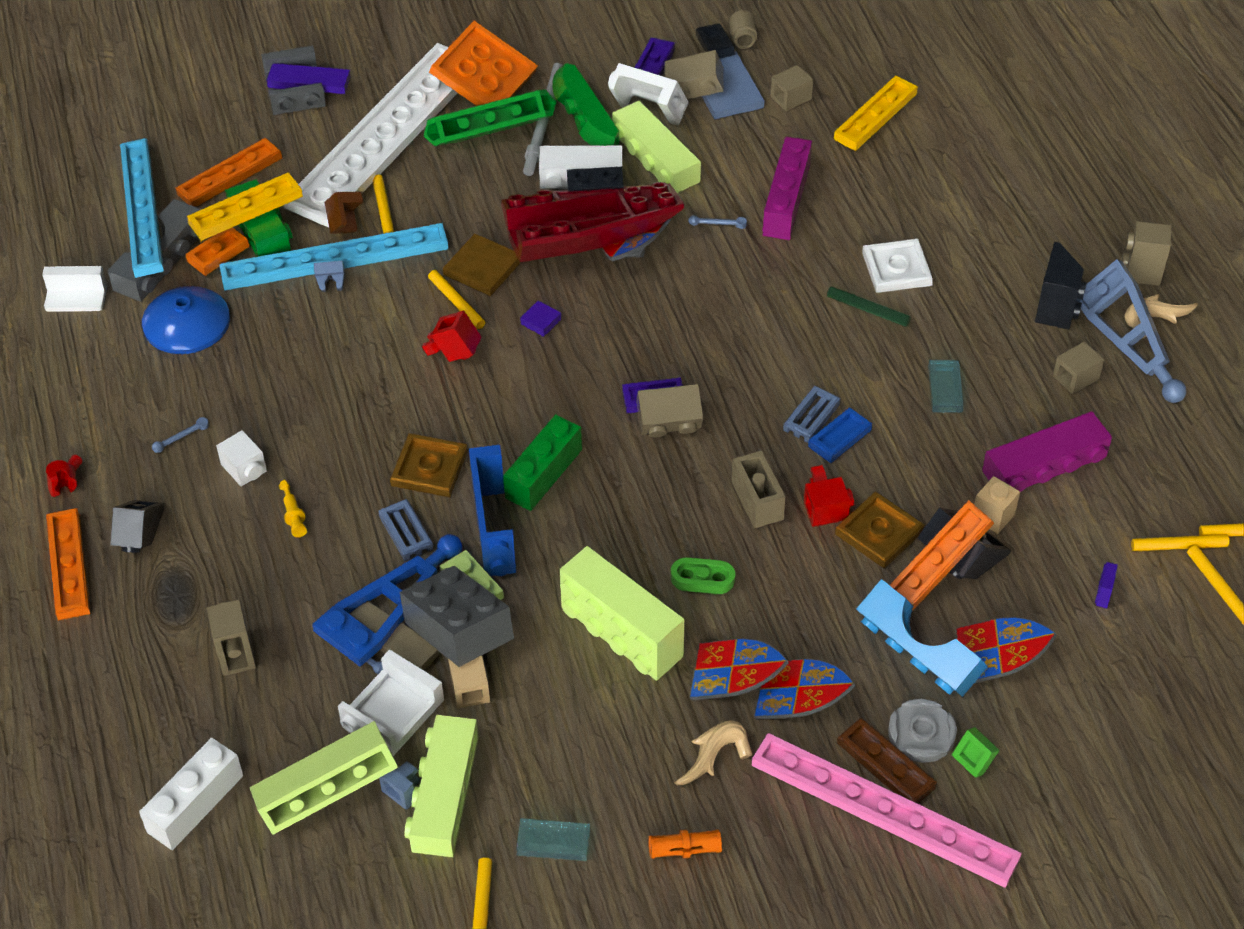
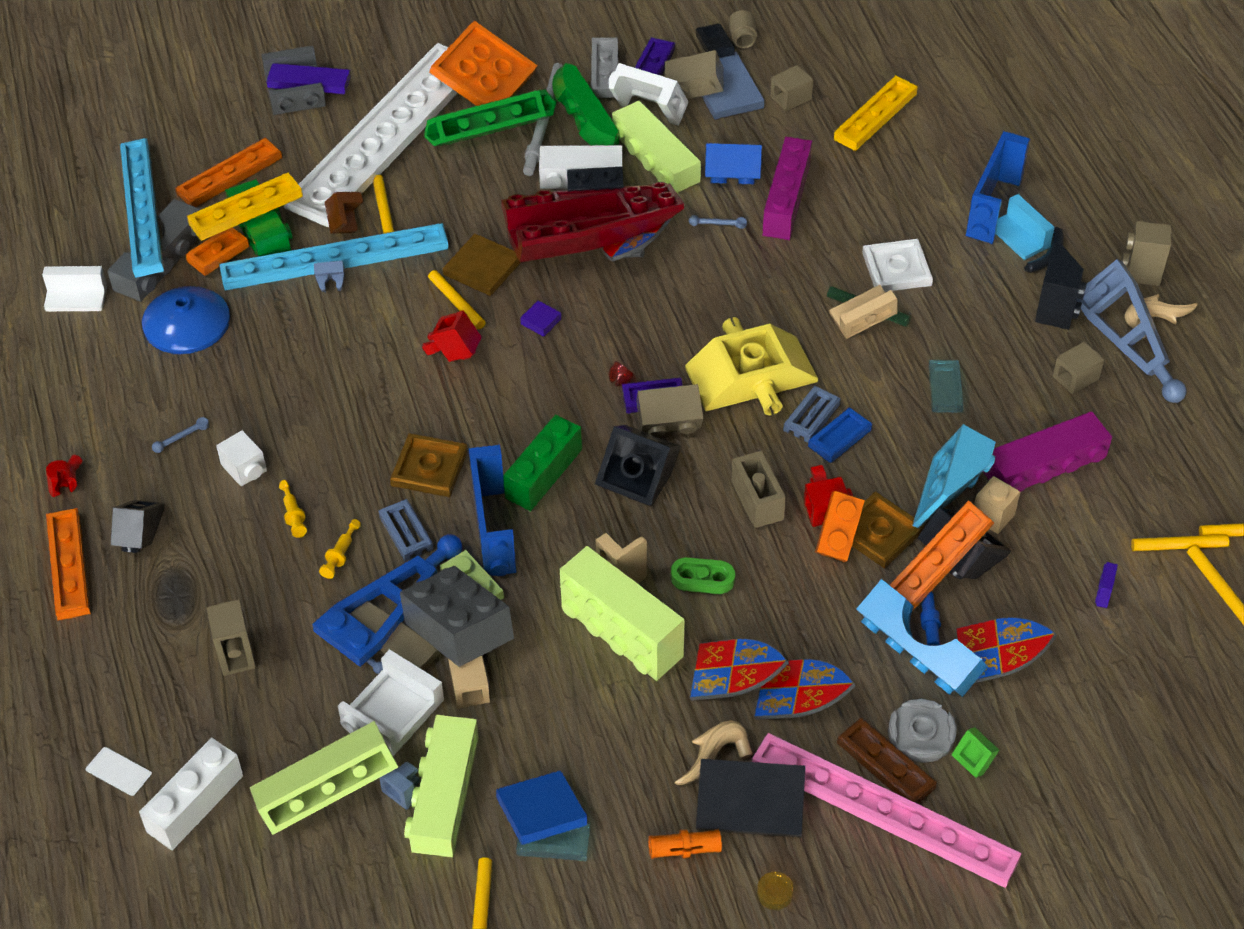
(118, 771): none -> white sticker
(335, 557): none -> yellow piece
(541, 807): none -> blue tile
(603, 64): none -> light grey plate
(620, 374): none -> clear red hinge
(629, 560): none -> tan panel
(637, 464): none -> black slope
(734, 162): none -> blue slope
(749, 367): none -> light yellow slope
(751, 798): none -> black tile
(775, 890): none -> clear yellow tile
(839, 526): none -> orange plate
(864, 311): none -> tan panel
(930, 620): none -> blue bar
(953, 470): none -> medium azure slope
(1005, 165): none -> blue panel
(1024, 228): none -> medium azure panel
(1043, 261): none -> black piece

